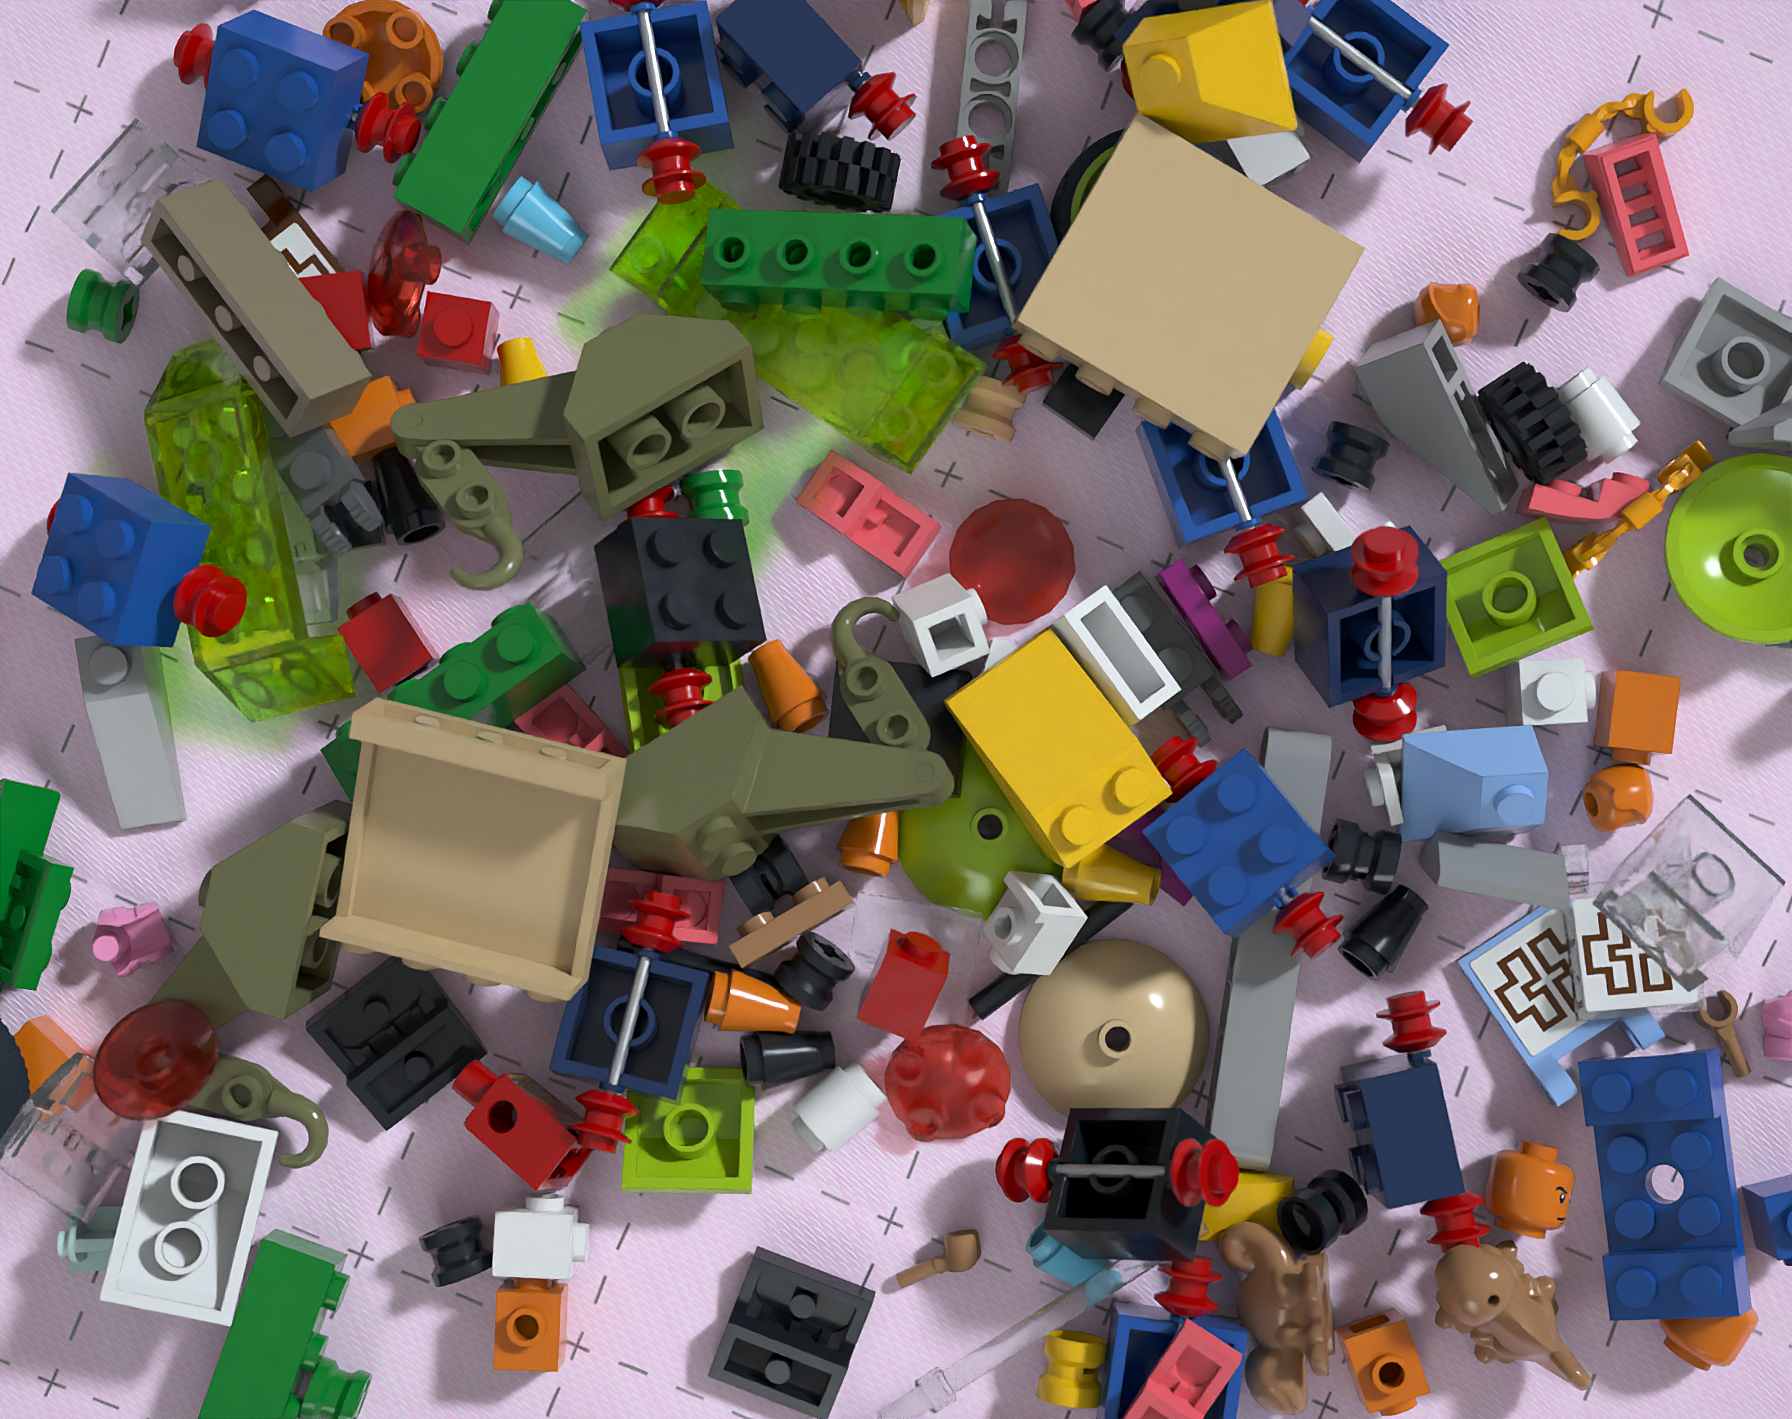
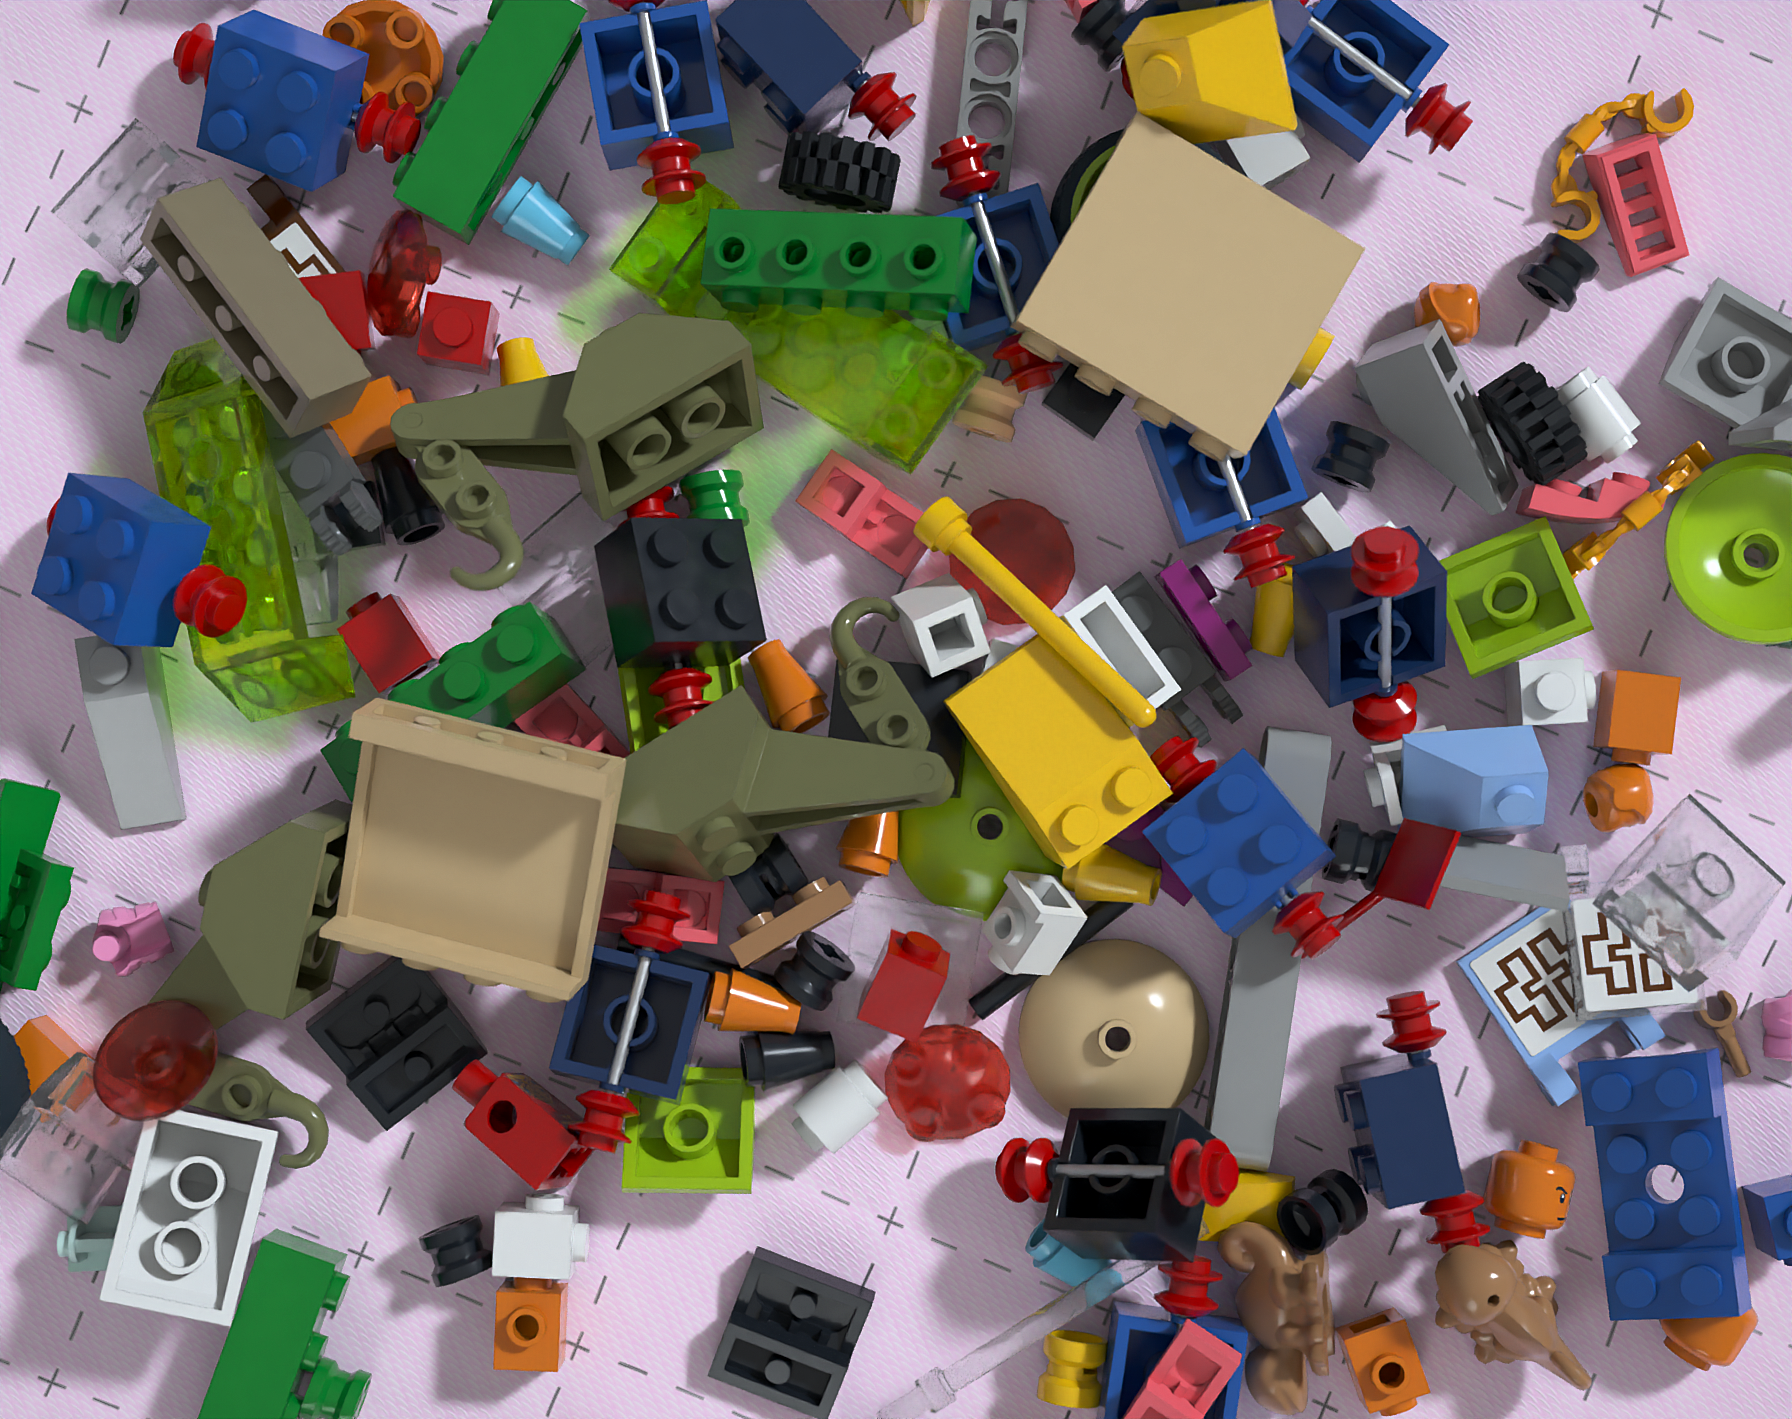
(946, 529): none -> yellow piece
(961, 1252): medium nougat hand -> none
(1383, 932): black cone -> none
(1411, 869): none -> red piece

